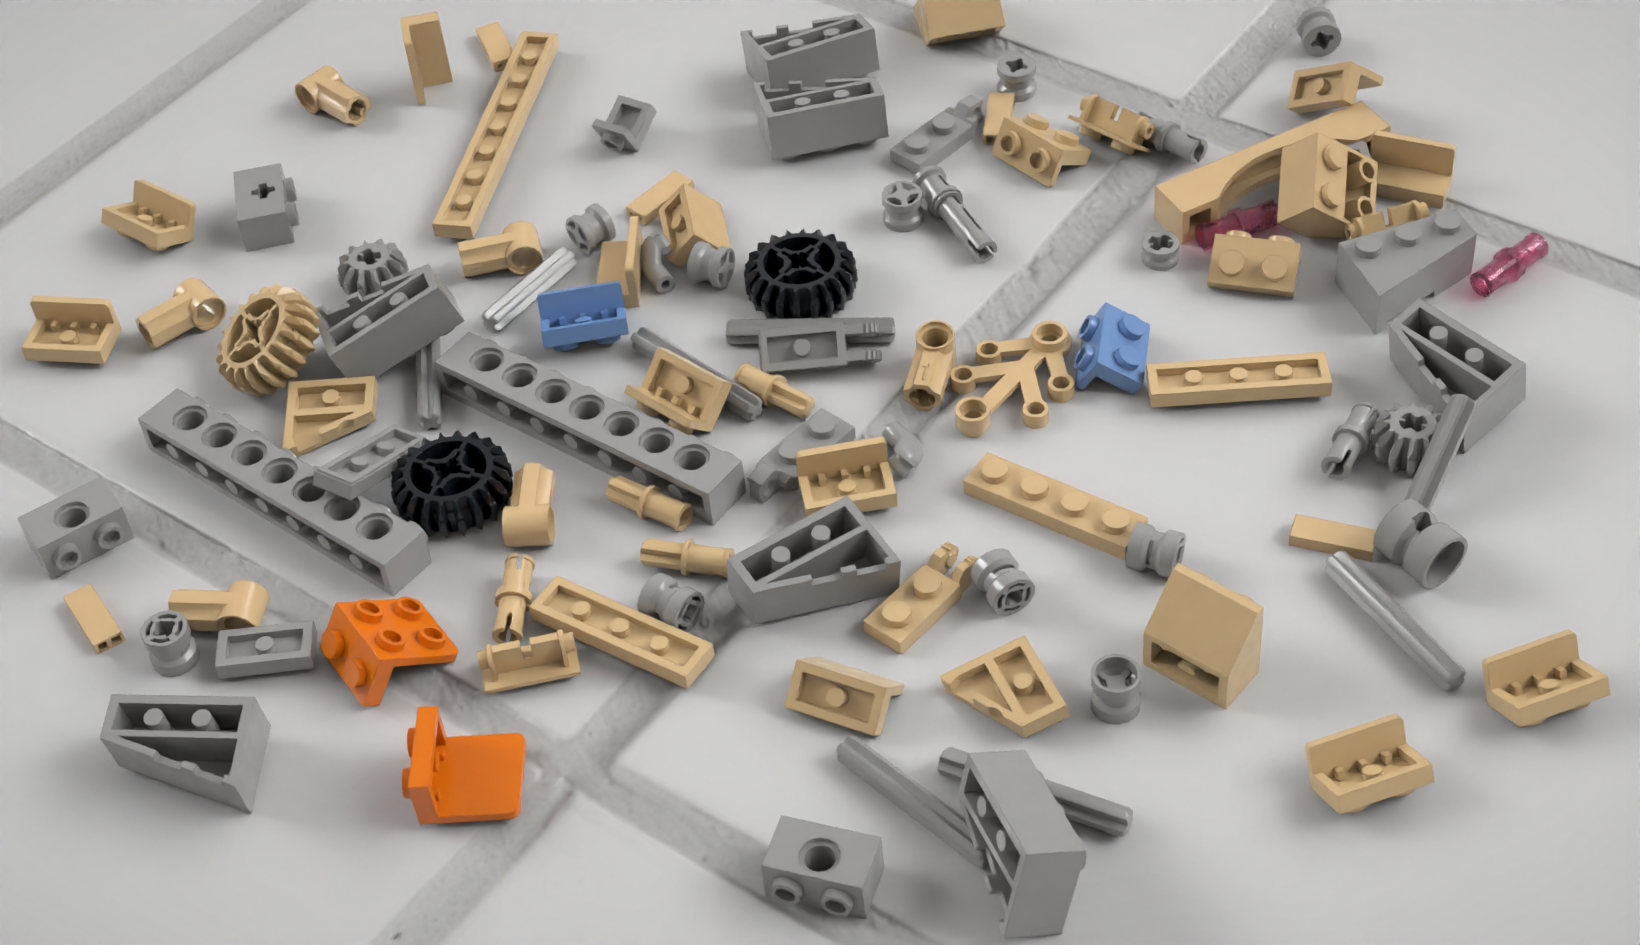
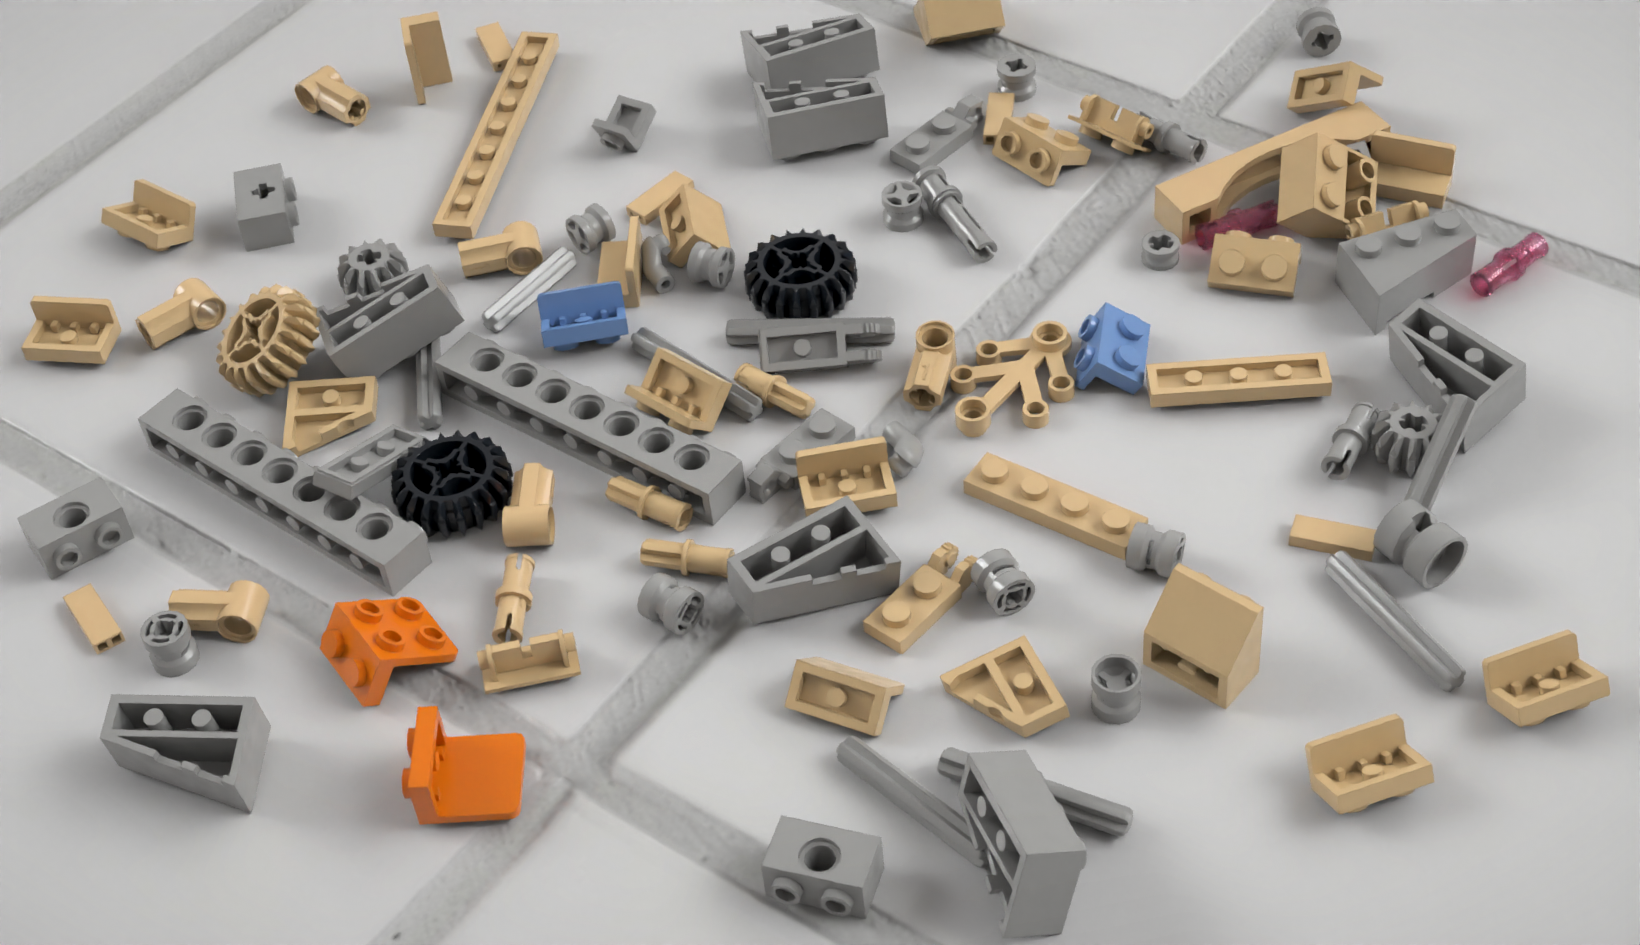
(266, 649): light grey plate -> none
(622, 632): tan plate -> none

